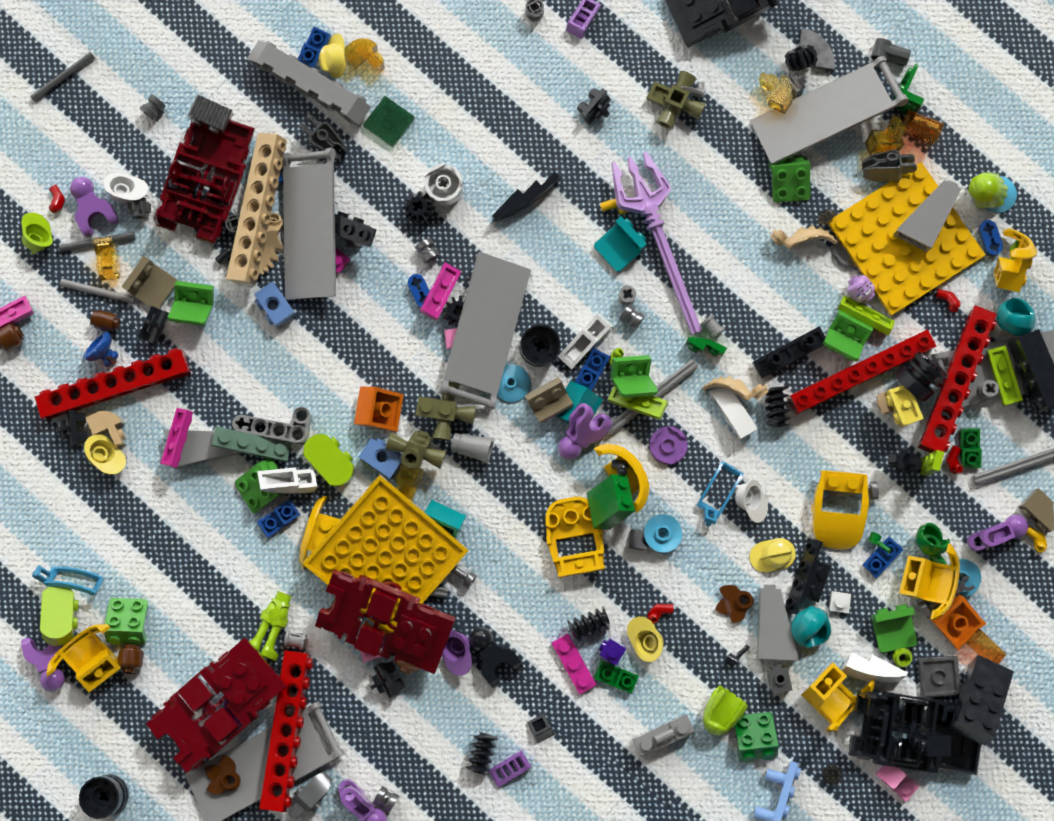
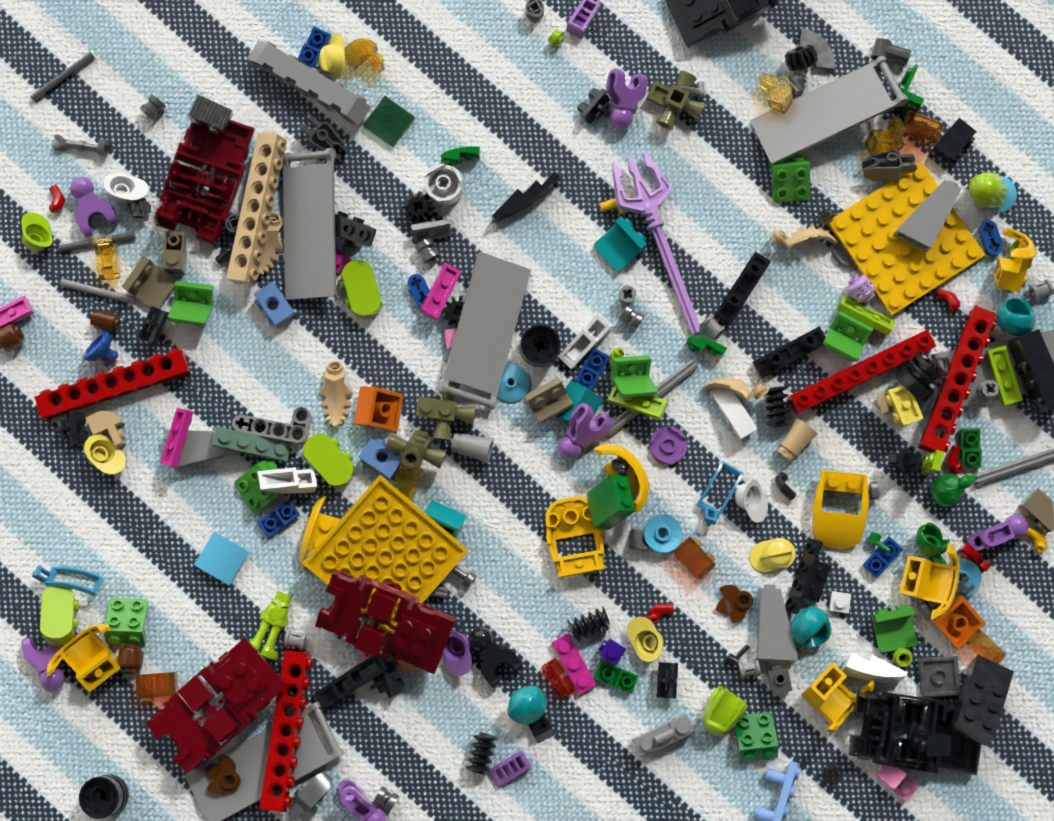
(101, 149): none -> flat silver piece
(156, 685): none -> clear orange brick
(175, 252): none -> dark tan slope
(221, 558): none -> medium azure slope
(335, 394): none -> tan plant
(350, 681): none -> black slope
(361, 289): none -> lime brick
(431, 230): none -> light grey plate
(454, 156): none -> green slope
(527, 705): none -> teal piece
(556, 38): none -> lime plate
(561, 686): none -> clear red hinge
(624, 97): none -> medium lavender piece
(667, 680): none -> black hips
(694, 558): none -> clear orange brick
(742, 288): none -> black plate
(749, 669): none -> light grey bush
(783, 487): none -> black arm
(796, 440): none -> tan plant
(949, 488): none -> green hair
(954, 140): none -> black brick
(969, 553): none -> red plate
(1041, 290): none -> light grey bush

